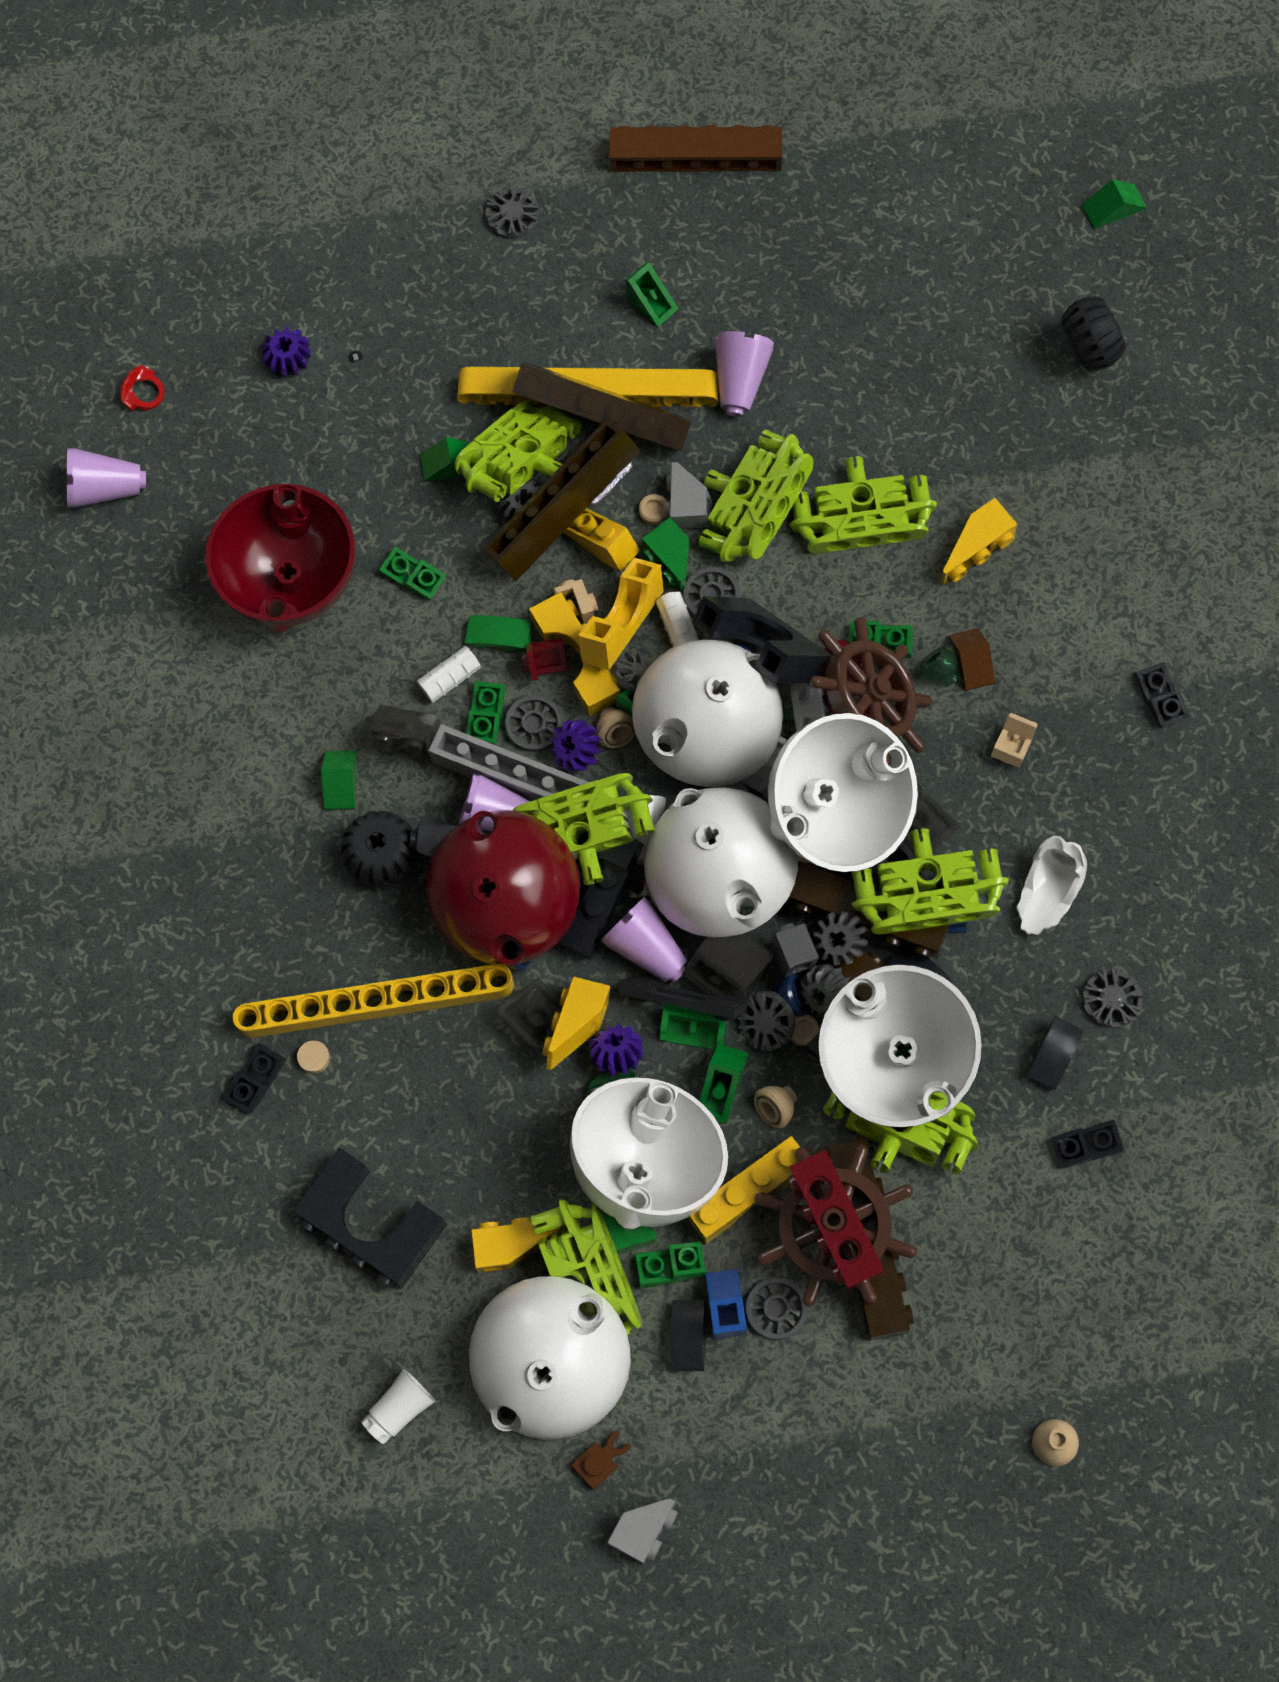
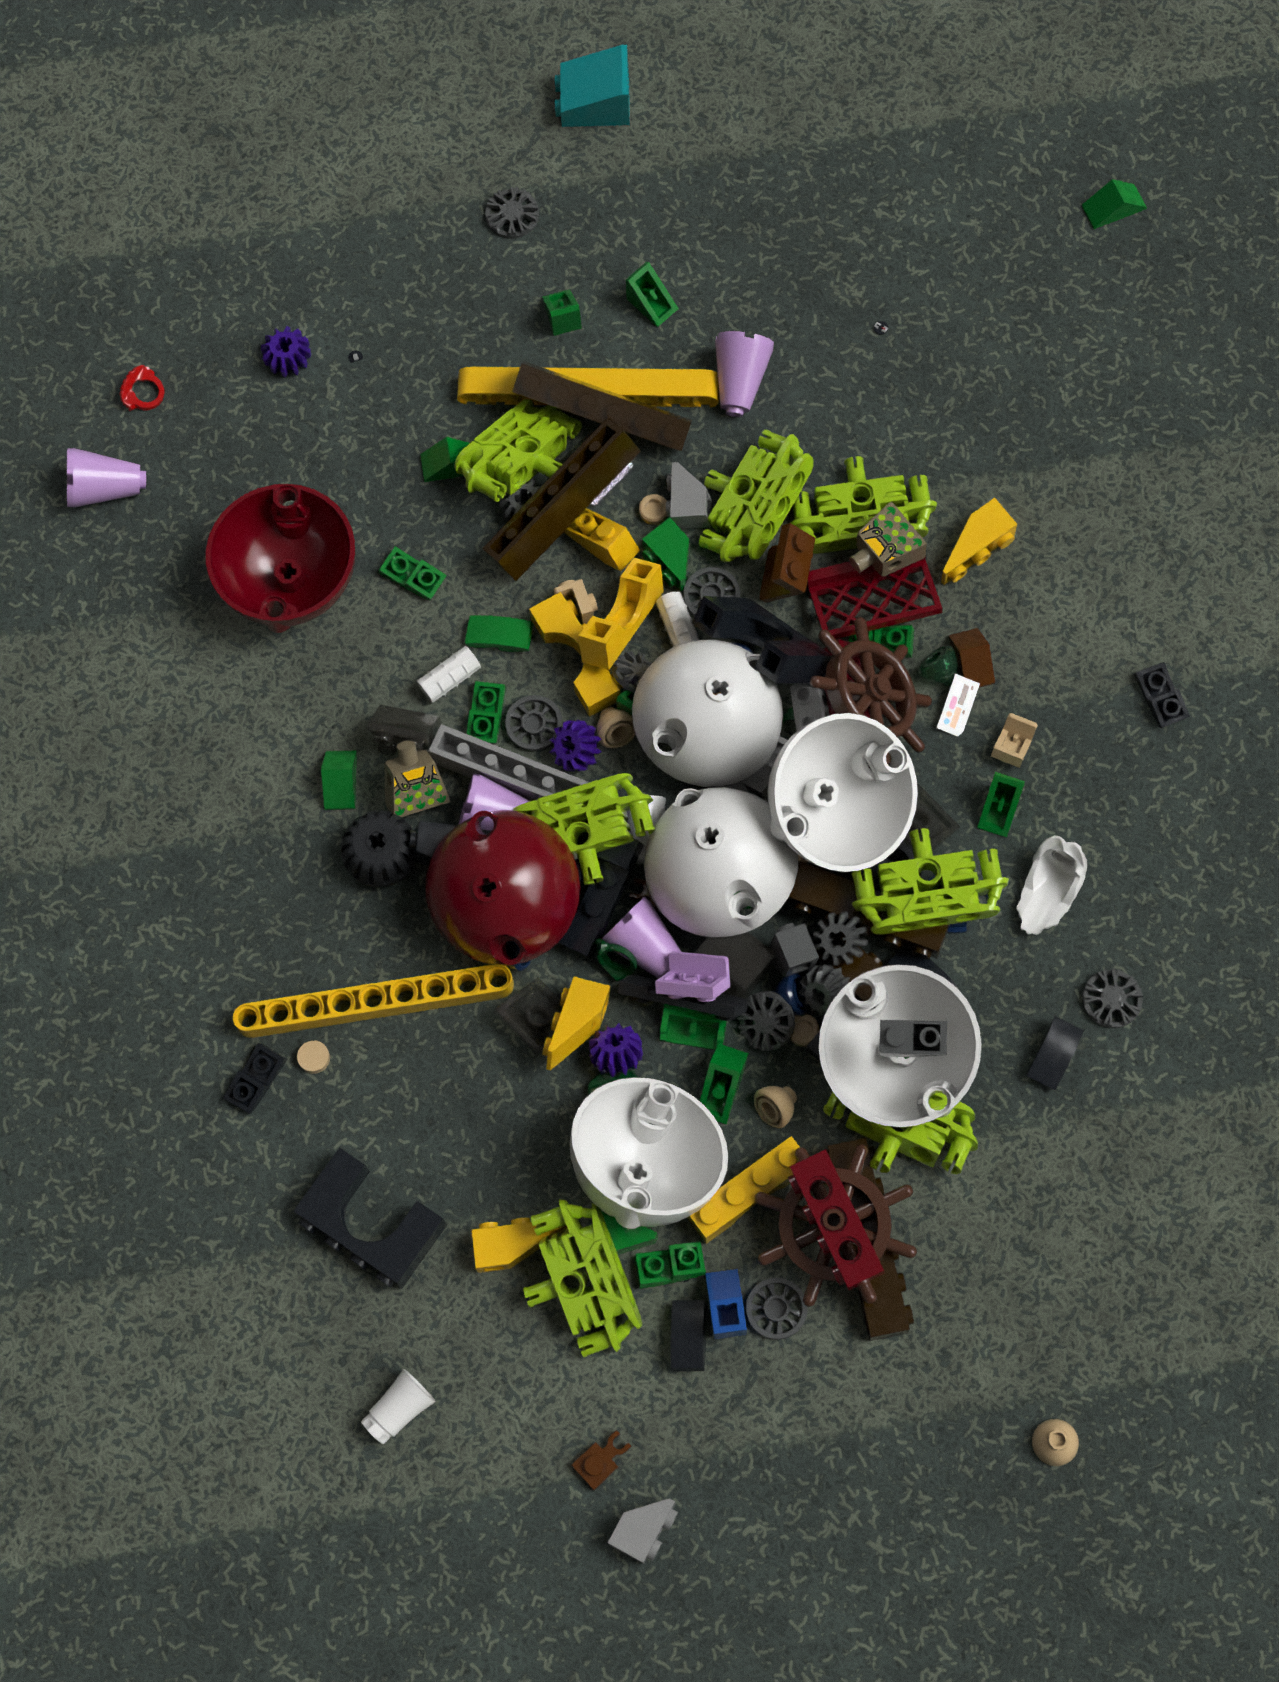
(413, 781): none -> dark tan torso
(535, 1328): white piece -> none
(545, 658): dark red bracket -> none
(562, 312): none -> green slope
(594, 89): none -> teal slope
(615, 969): none -> dark green piece
(694, 976): none -> lavender bracket
(695, 148): reddish brown brick -> none
(787, 565): none -> reddish brown bracket
(841, 577): none -> dark red fence
(881, 327): none -> black piece
(888, 543): none -> dark tan torso
(912, 1038): none -> dark grey slope
(958, 705): none -> white sticker
(1001, 804): none -> green slope
(1087, 1144): black slope -> none
(1093, 333): black wheel -> none

